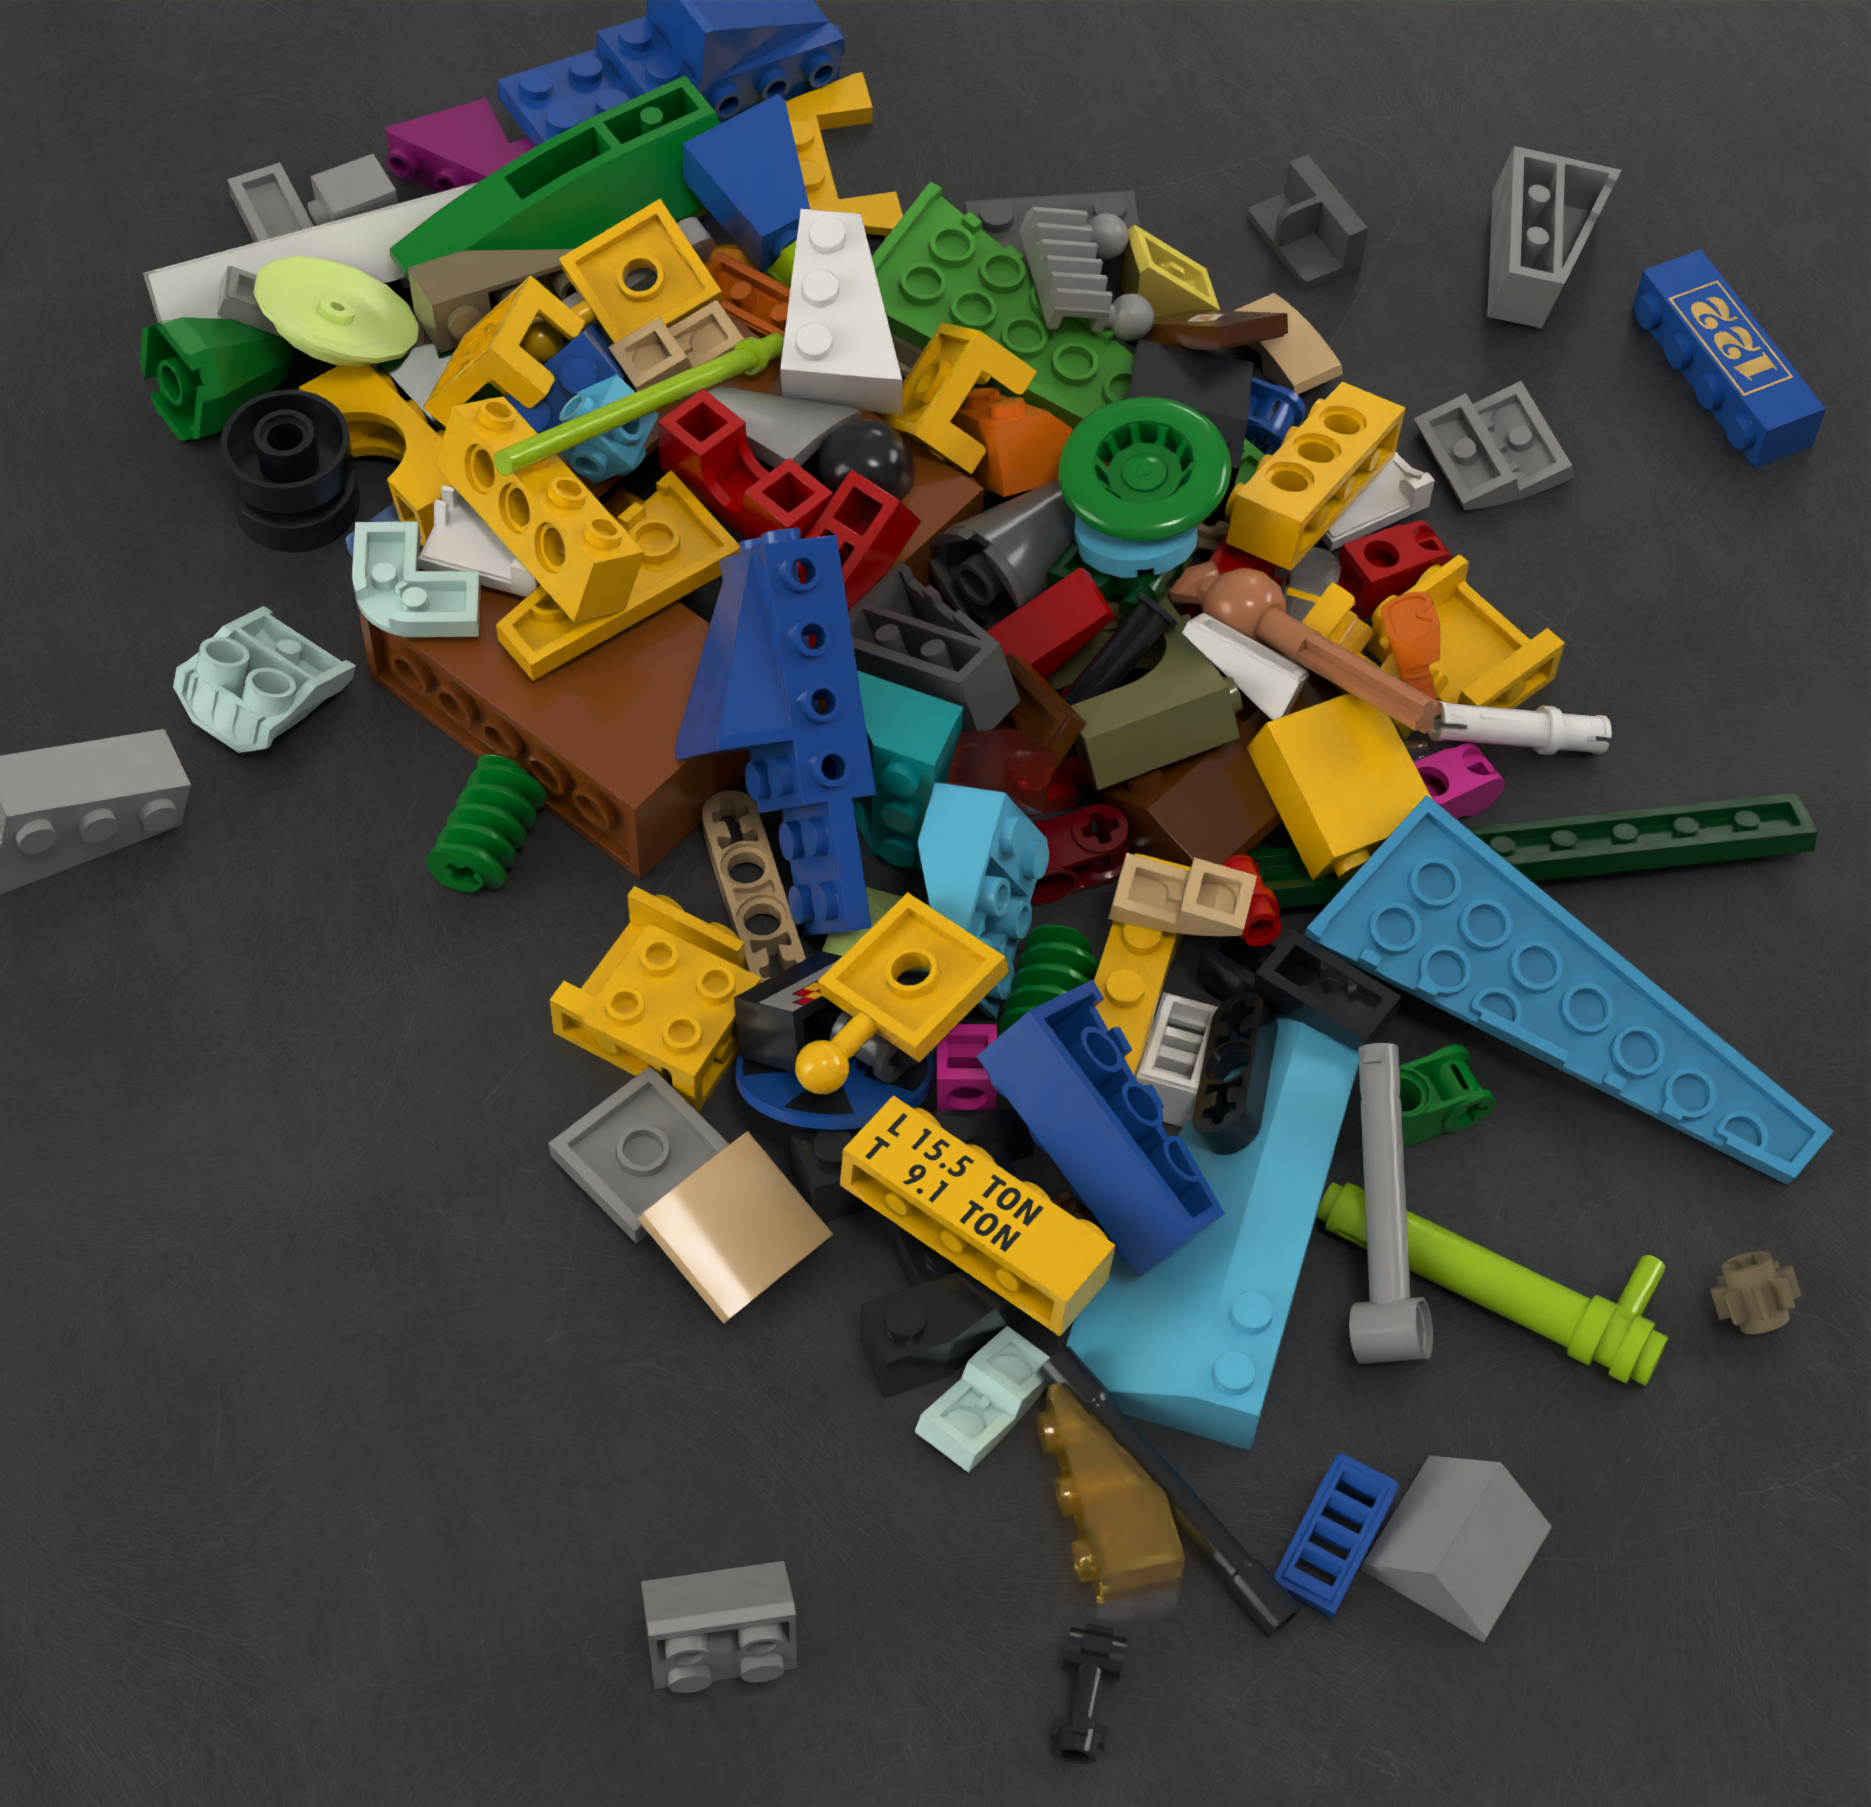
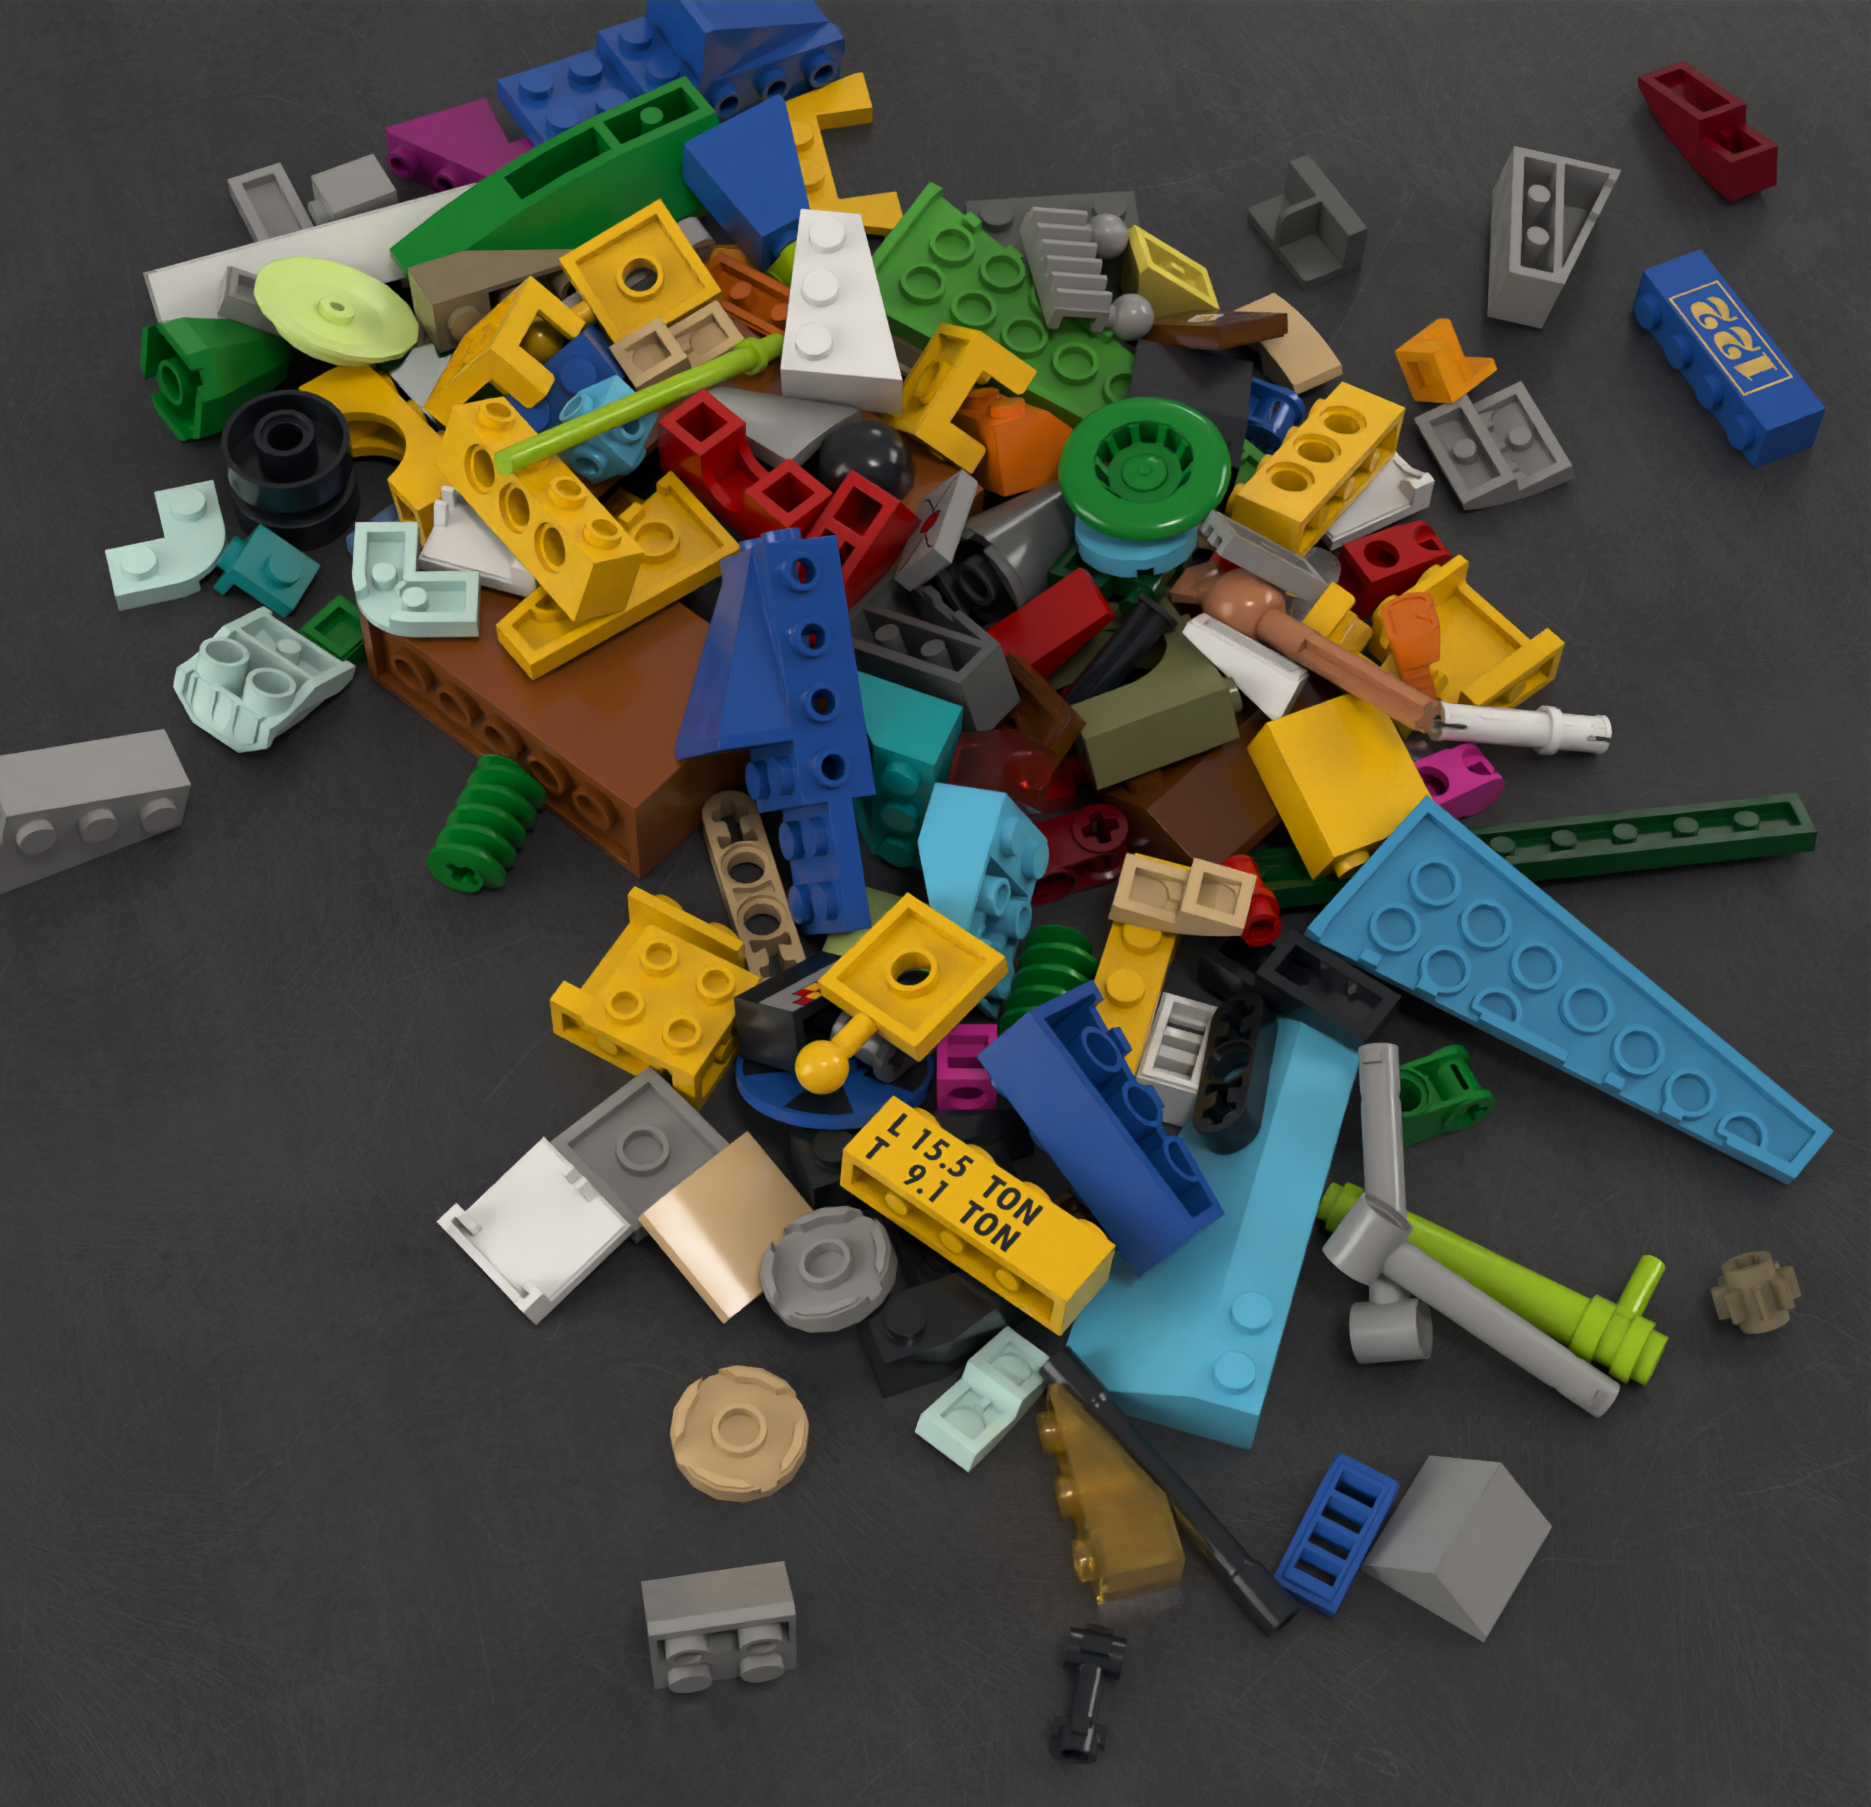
(173, 564): none -> light aqua plate
(266, 569): none -> teal bracket
(337, 630): none -> green tile
(538, 1230): none -> white piece
(739, 1434): none -> tan tile
(829, 1269): none -> light grey tile
(938, 534): none -> light grey tile
(1263, 557): none -> light grey tile
(1375, 1242): none -> light grey piece
(1437, 365): none -> light orange panel
(1711, 130): none -> dark red slope

